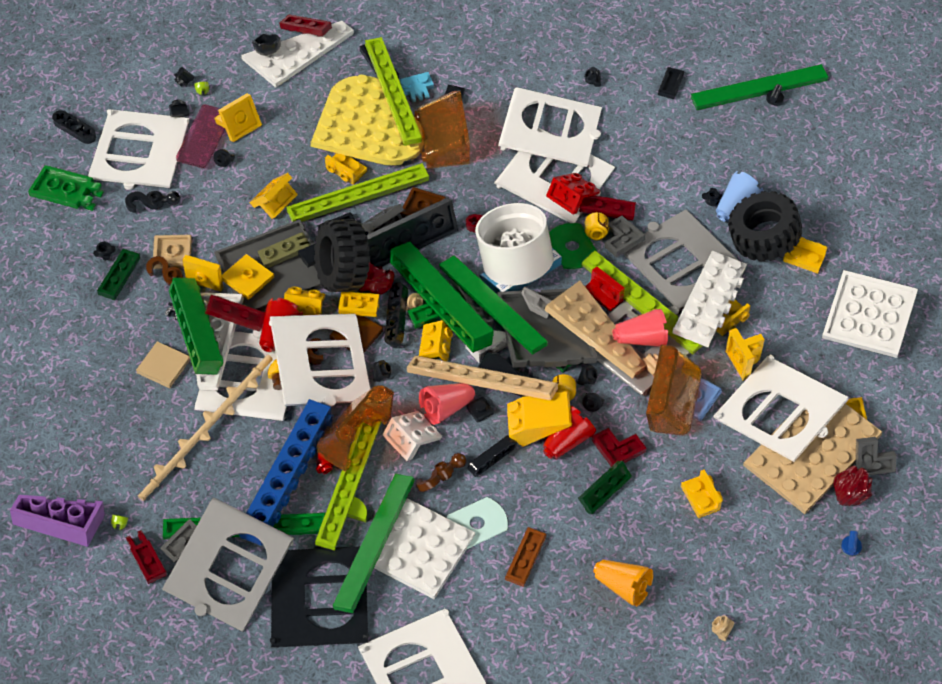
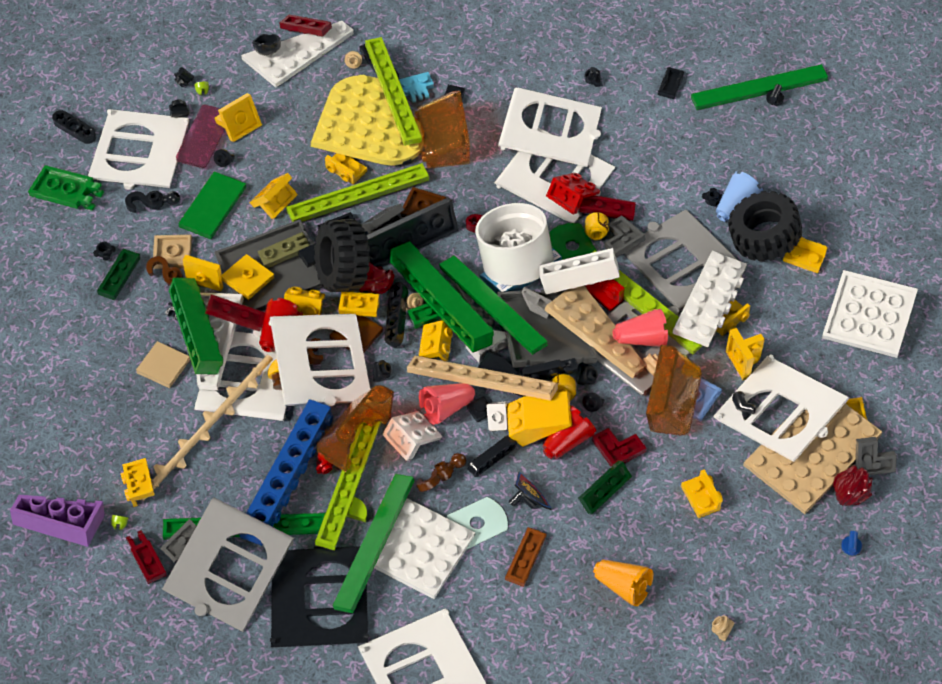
(138, 481): none -> yellow bracket
(212, 205): none -> green tile
(353, 59): none -> tan plate
(497, 416): none -> white bracket
(528, 493): none -> shield
(551, 369): none -> black hinge
(579, 271): none -> white brick
(740, 403): none -> black arm

